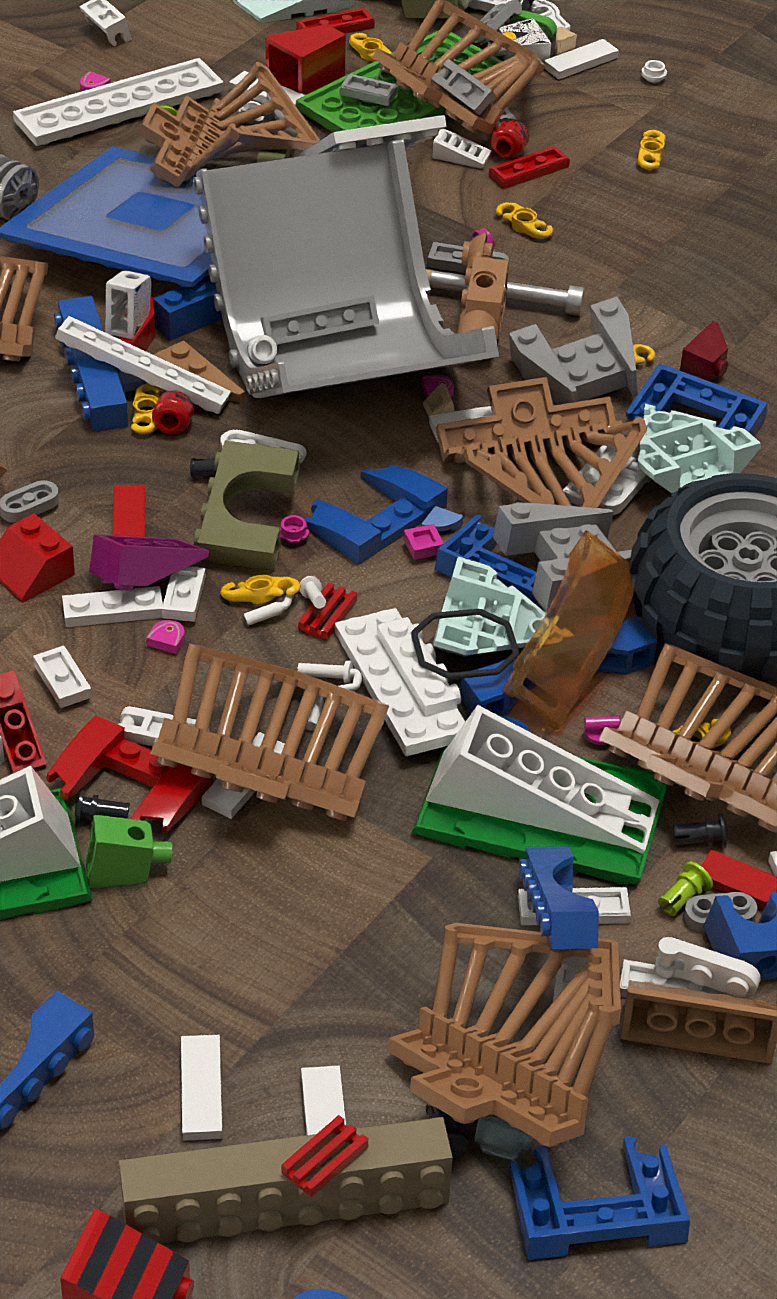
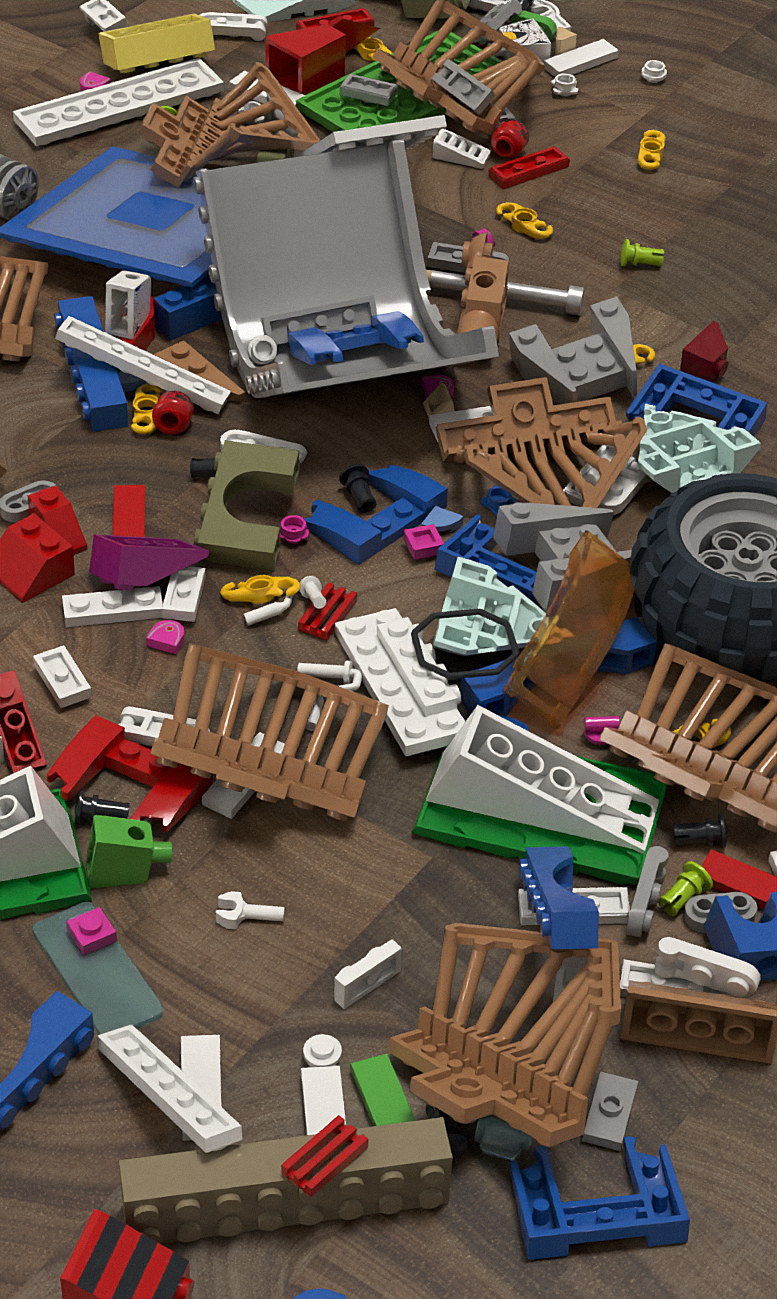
(58, 513): none -> red slope
(91, 931): none -> dark pink plate
(101, 980): none -> clear light blue piece
(157, 42): none -> light yellow brick
(170, 1088): none -> white plate
(238, 24): none -> white plate
(243, 911): none -> white bar
(322, 1051): none -> white plate
(354, 31): none -> red slope
(357, 483): none -> black pin
(367, 974): none -> white plate
(381, 1091): none -> bright green tile
(390, 328): none -> blue wedge
(497, 497): none -> blue plate
(564, 85): none -> white plate
(610, 1111): none -> light grey plate
(638, 254): none -> lime pin
(647, 891): none -> light grey plate

